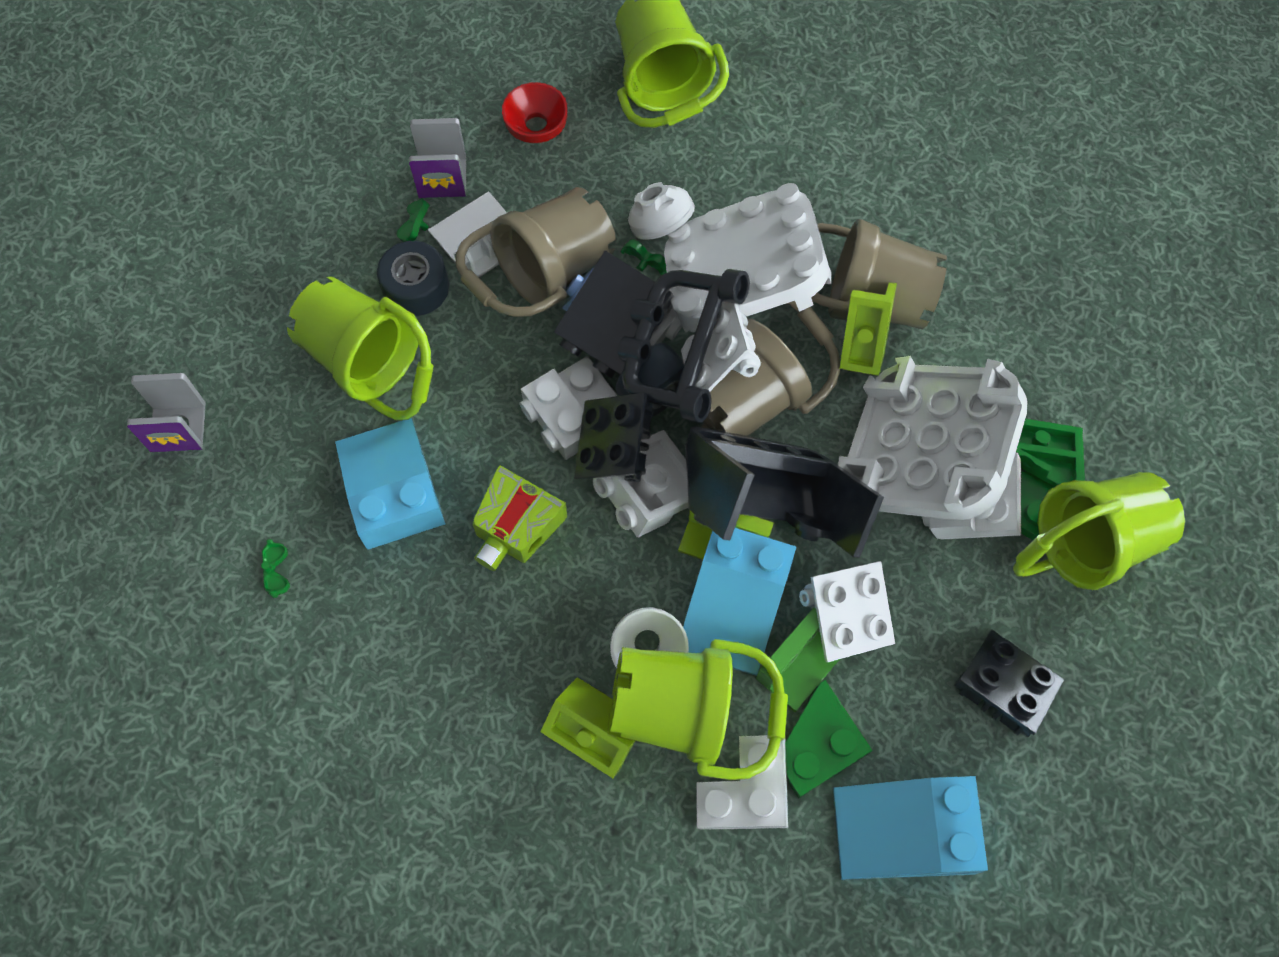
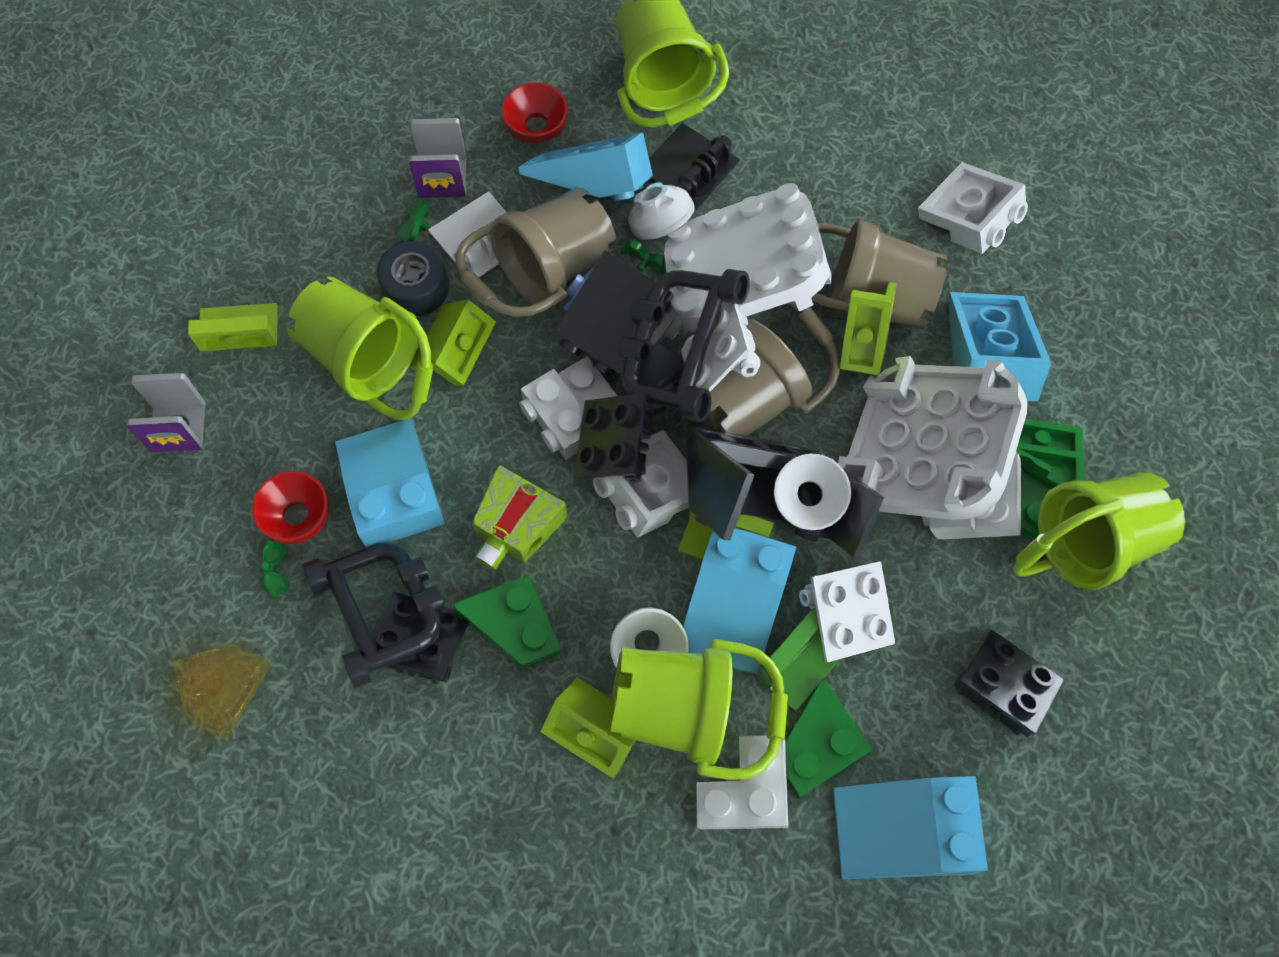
(219, 686): none -> clear yellow plate
(235, 327): none -> lime panel
(281, 493): none -> red piece
(402, 621): none -> black hinge
(412, 575): none -> black bar
(457, 340): none -> lime panel
(513, 621): none -> green wing
(600, 167): none -> medium azure slope
(693, 162): none -> black hinge
(830, 479): none -> white piece
(975, 207): none -> white plate
(999, 331): none -> medium azure slope

